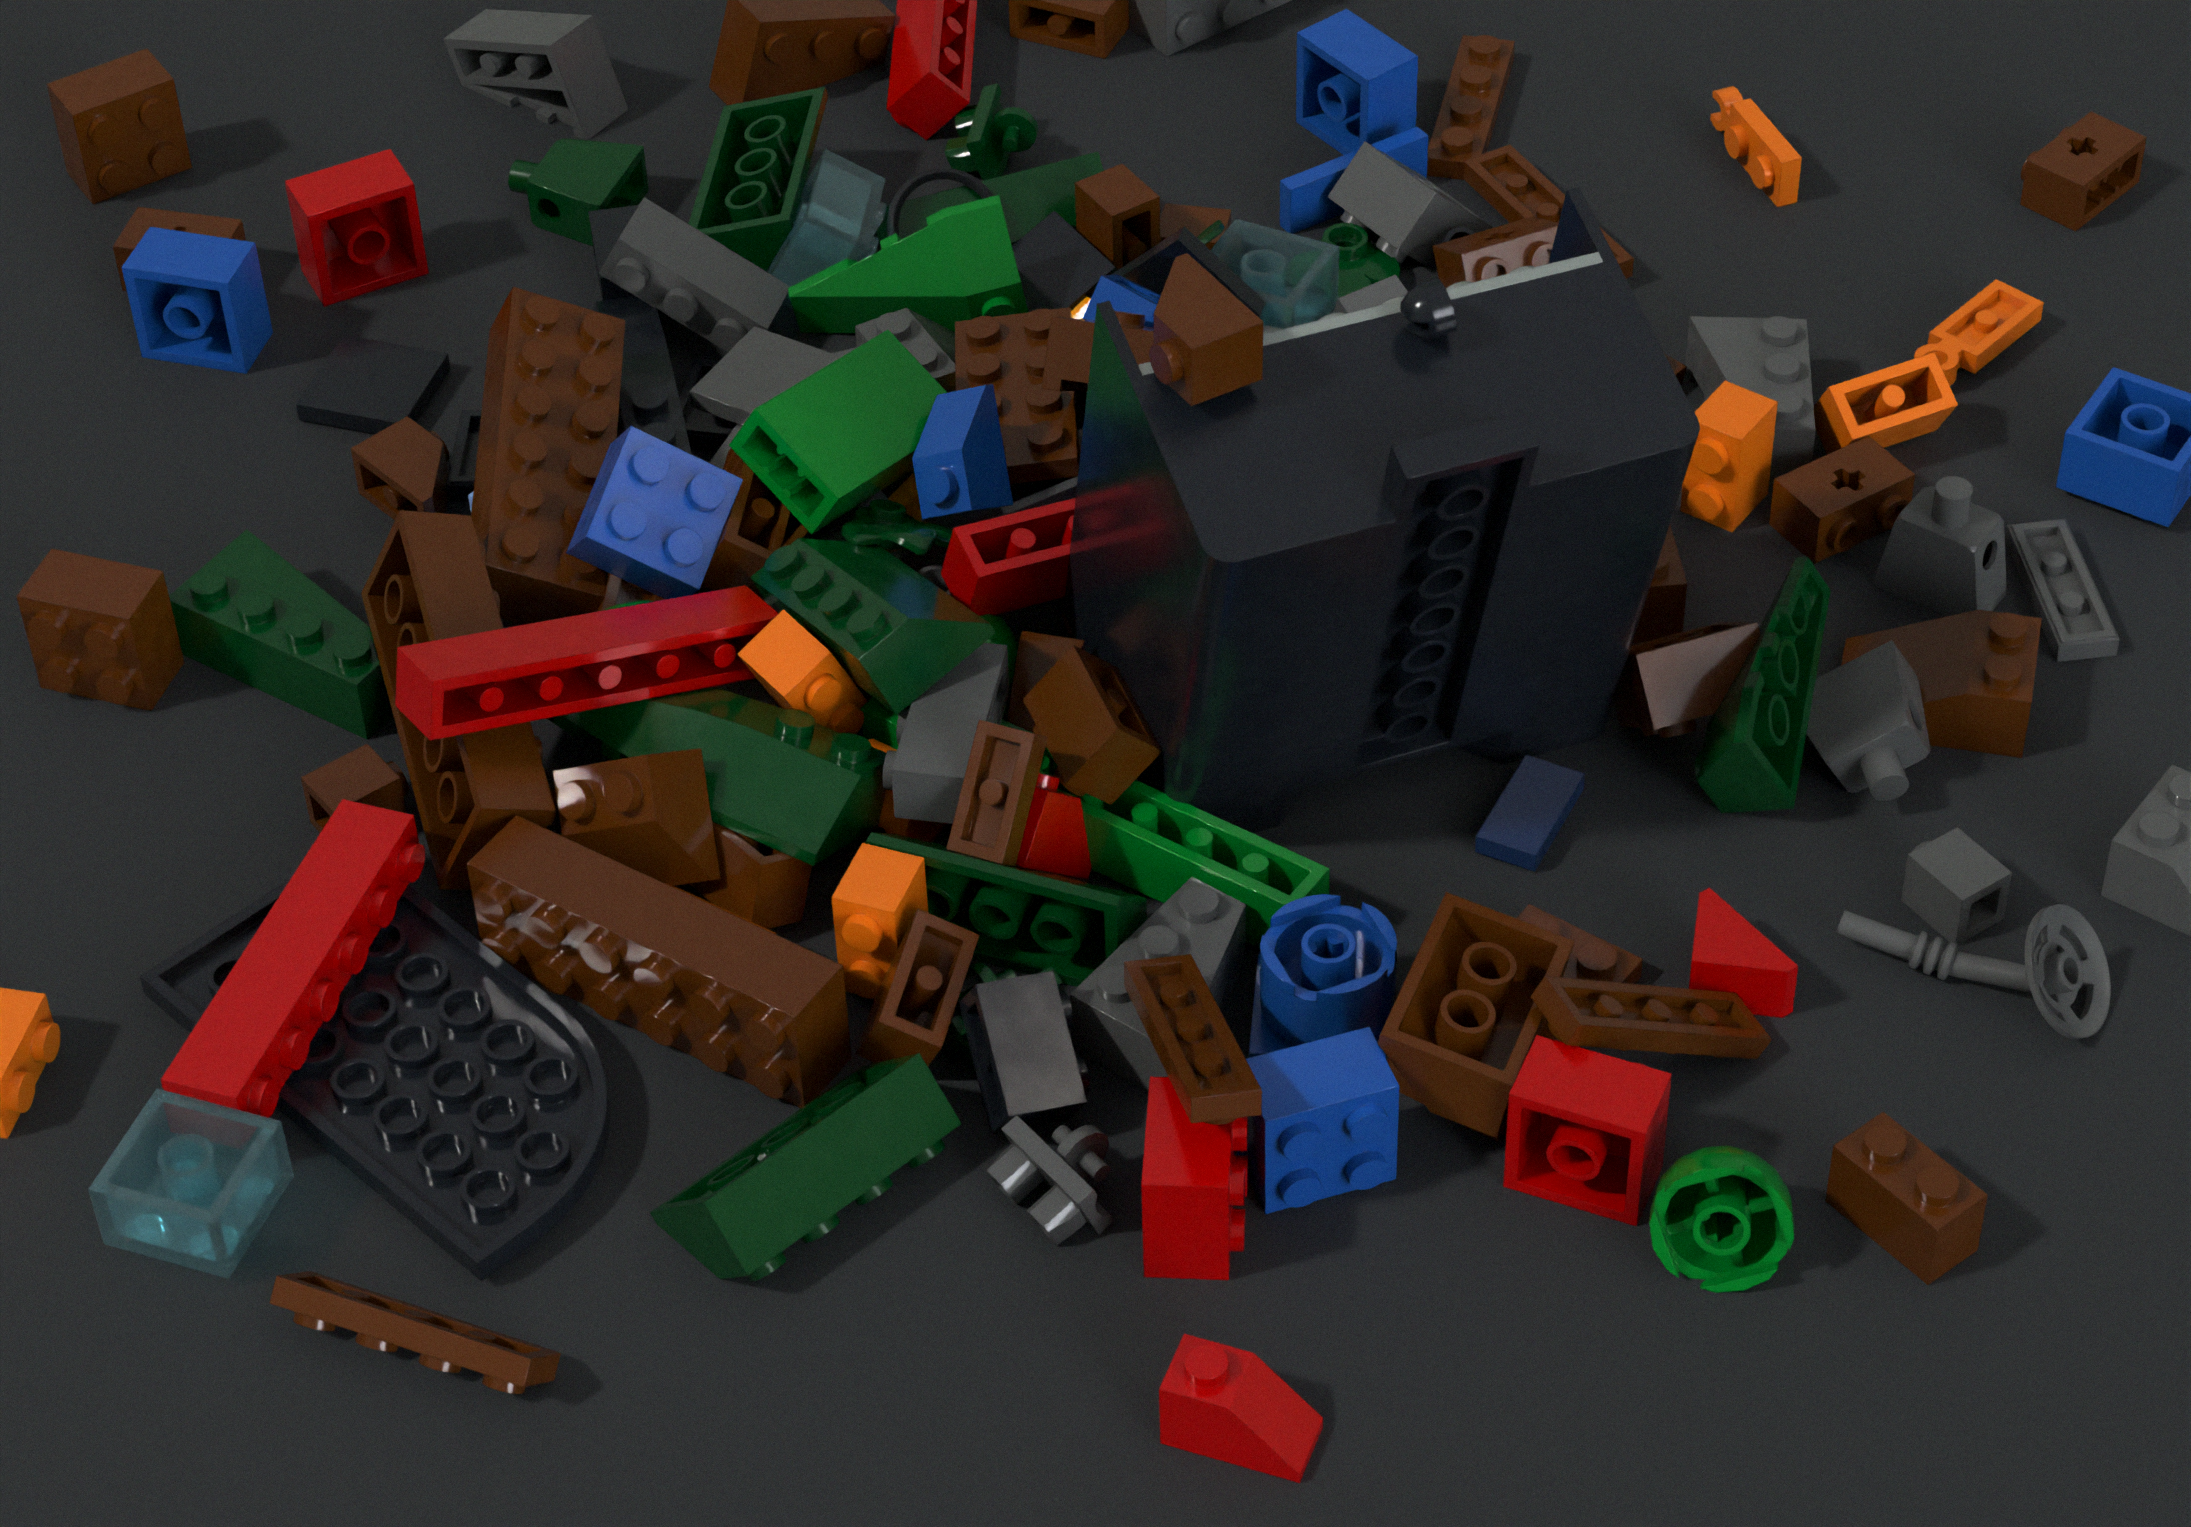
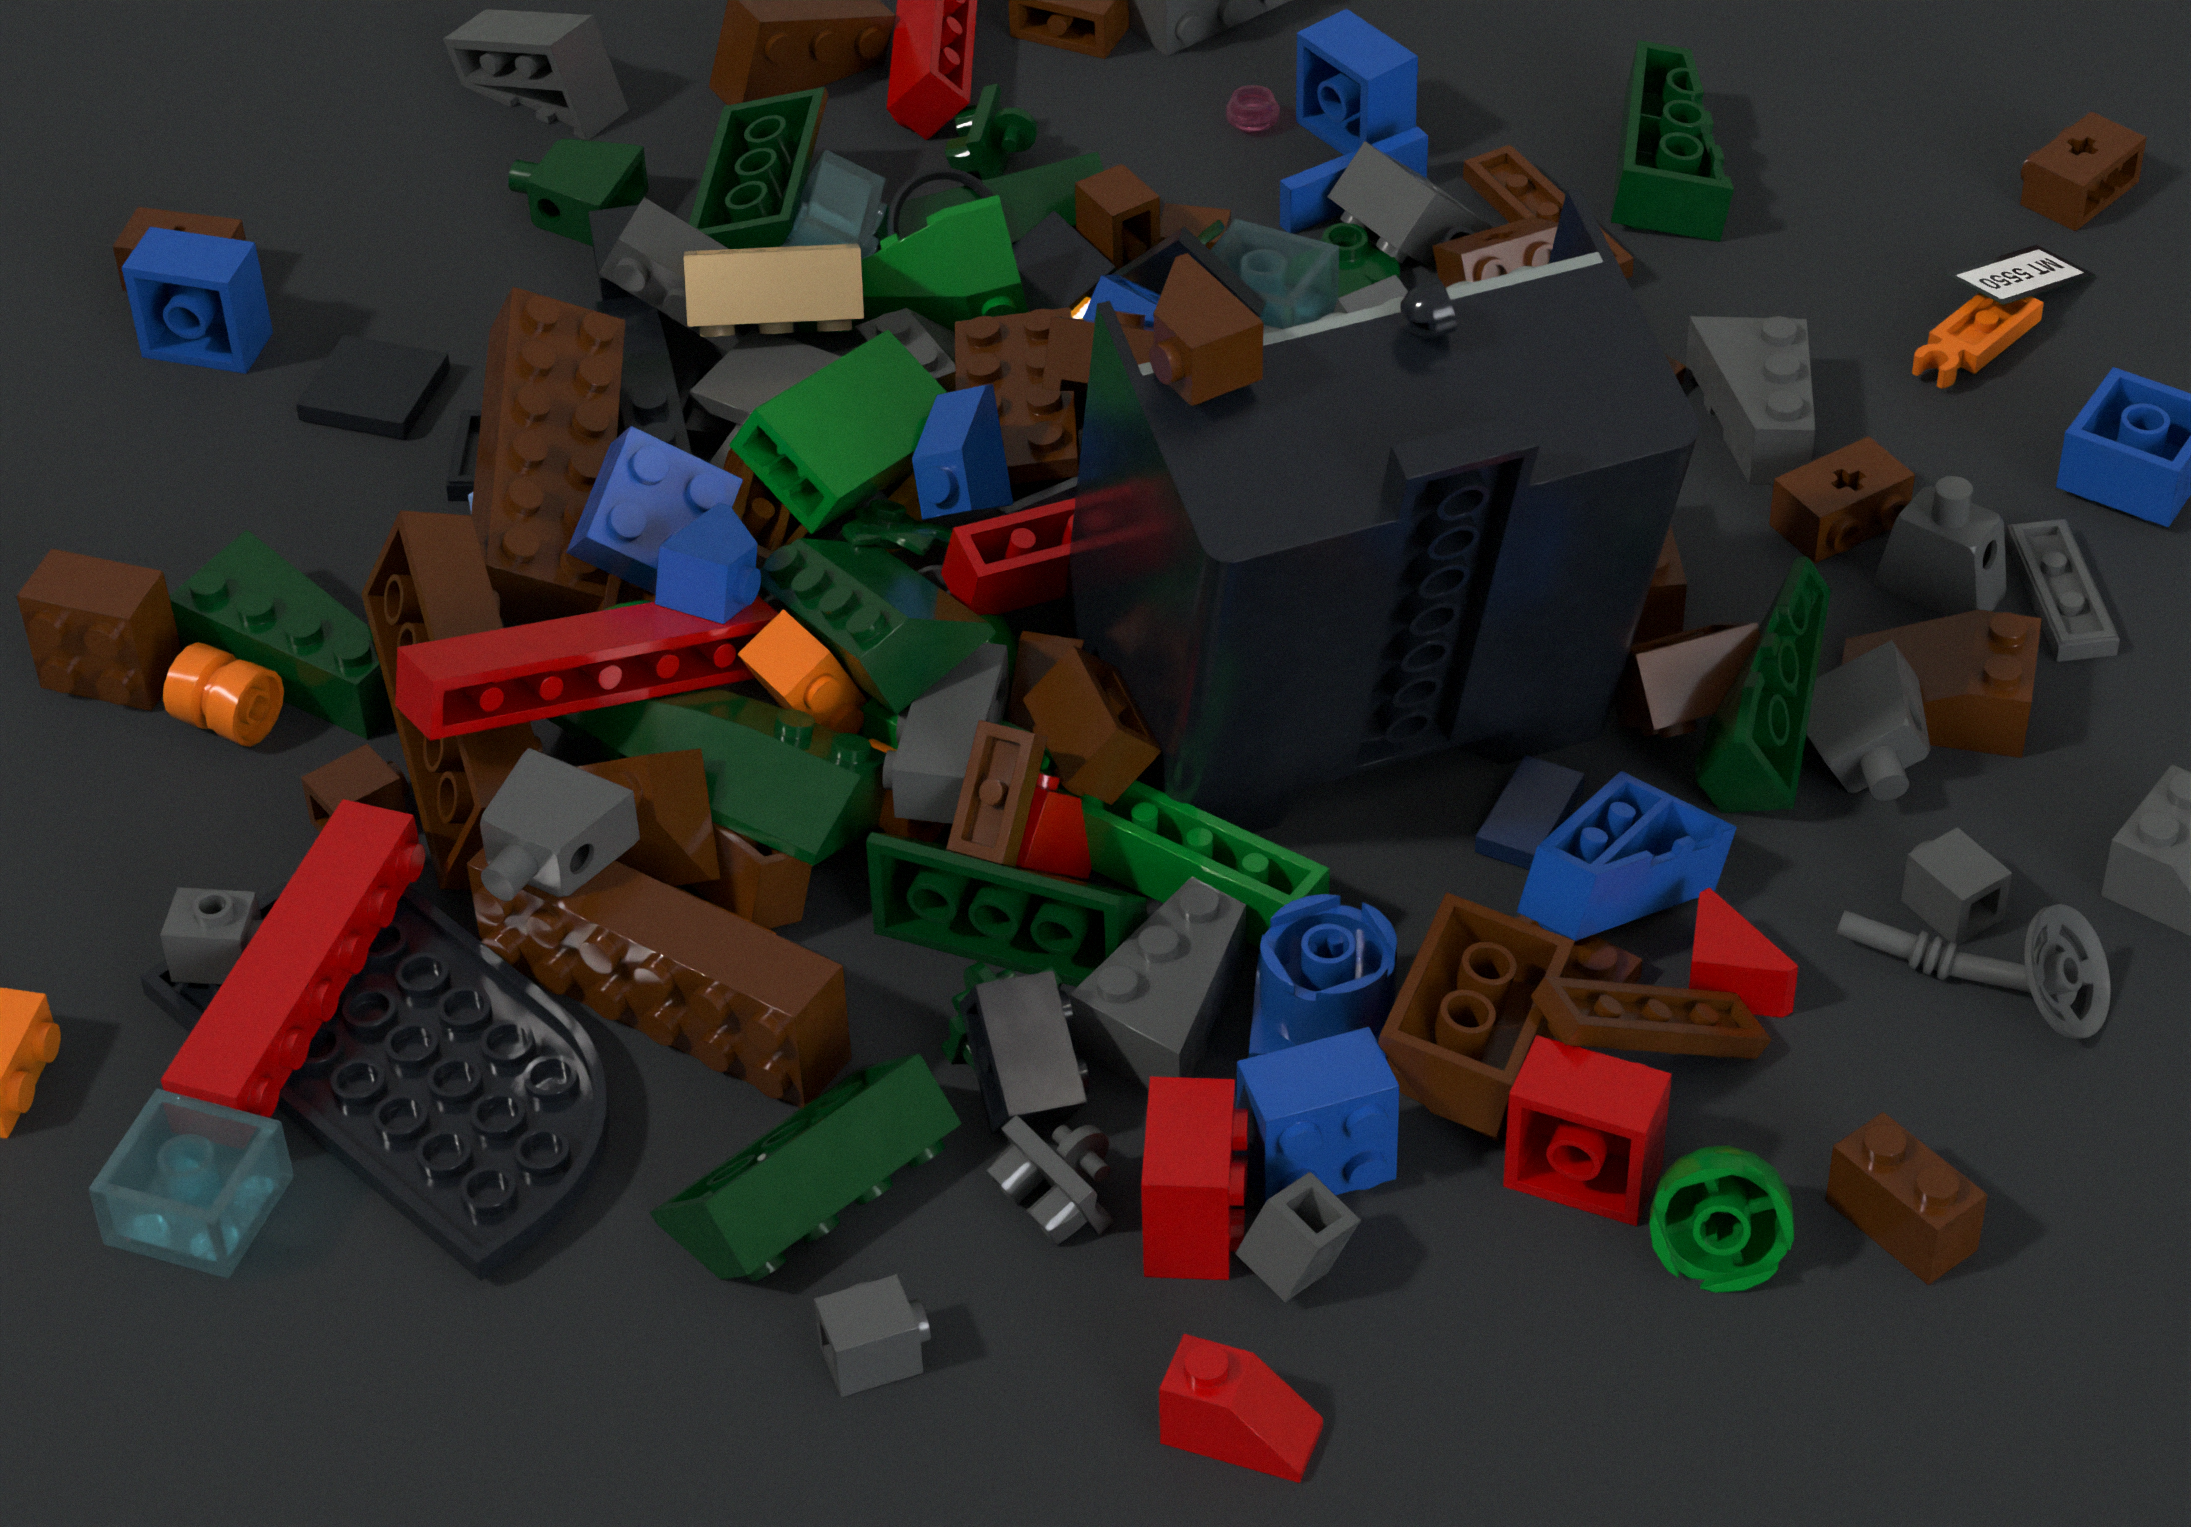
(119, 125): reddish brown brick -> none
(208, 933): none -> dark grey brick
(223, 694): none -> orange wheel
(357, 227): red brick -> none
(388, 1323): reddish brown plate -> none
(403, 469): reddish brown slope -> none
(554, 827): none -> dark grey torso
(709, 567): none -> blue slope
(773, 288): none -> tan slope
(871, 1334): none -> dark grey brick
(874, 912): orange brick -> none
(919, 991): reddish brown slope -> none
(1192, 1039): reddish brown plate -> none
(1252, 109): none -> clear pink plate
(1297, 1236): none -> dark grey brick
(1470, 104): reddish brown plate -> none
(1623, 860): none -> blue wedge
(1667, 155): none -> dark green wedge
(1730, 456): orange brick -> none
(1758, 146): orange plate -> none
(1885, 405): orange brick -> none
(2019, 274): none -> sticker

